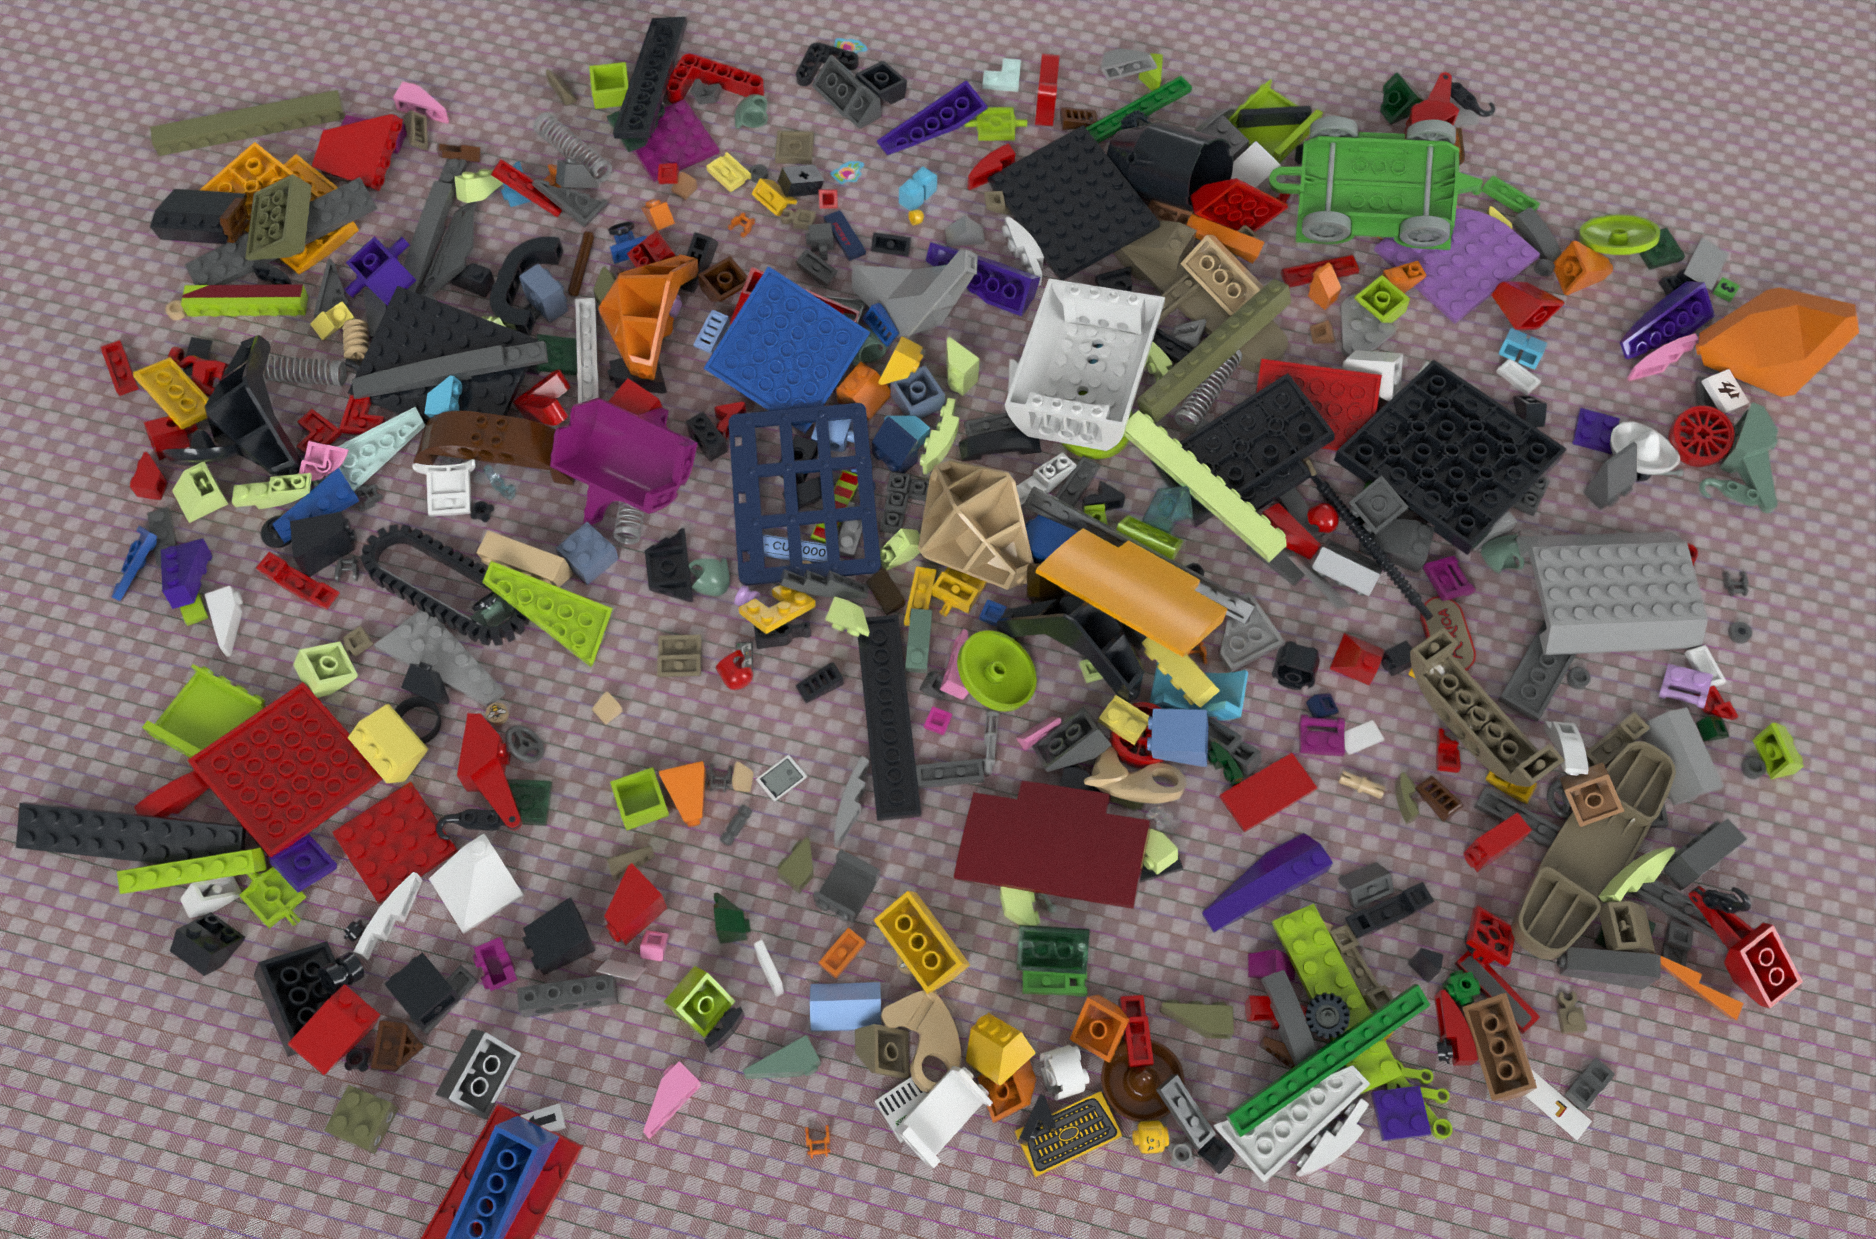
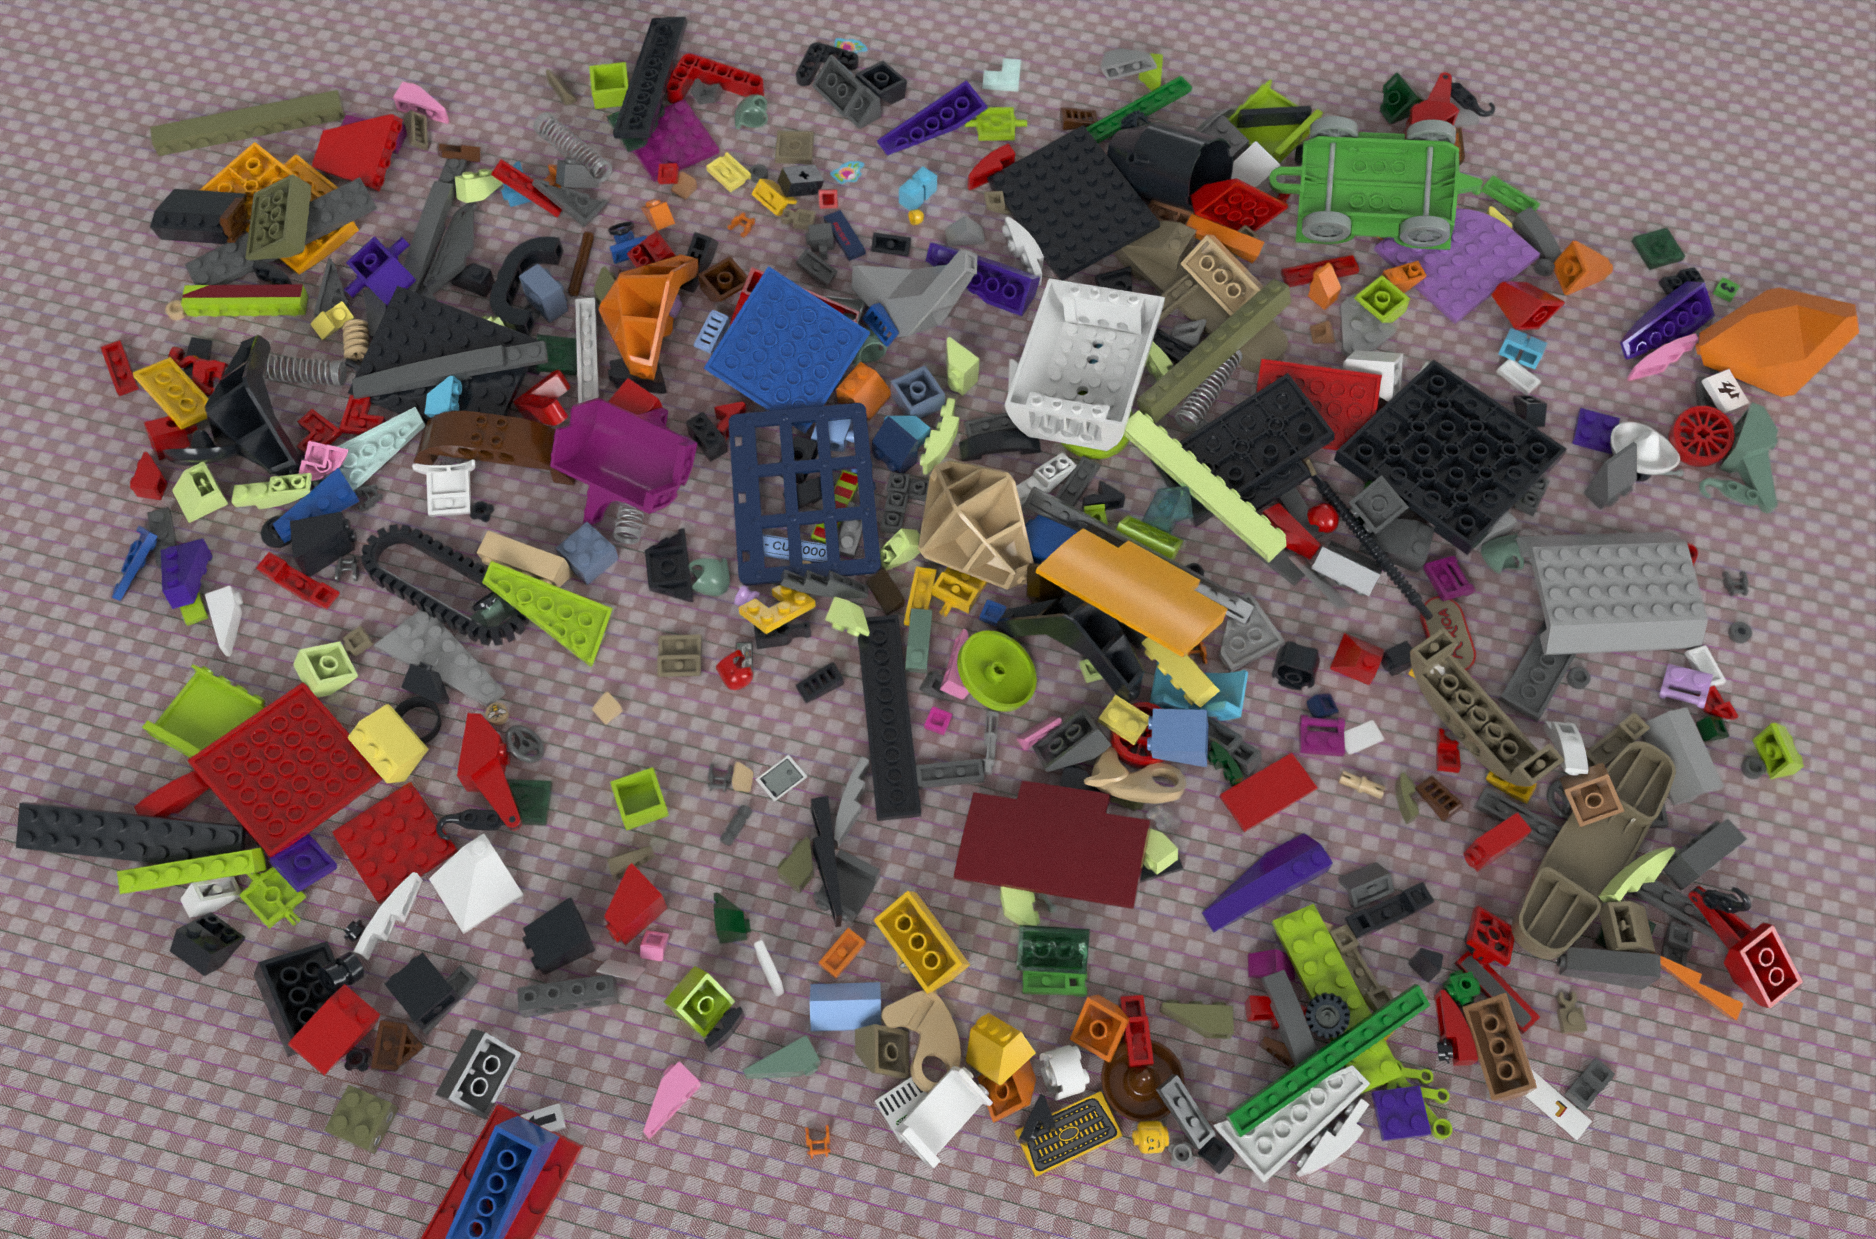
(493, 477): clear light blue cap -> none
(495, 963): magenta cylinder -> none
(687, 790): orange slope -> none
(825, 855): none -> black slope
(902, 362): yellow slope -> none
(1047, 90): red beam -> none
(1619, 234): lime dish -> none
(1706, 263): light grey sticker -> none

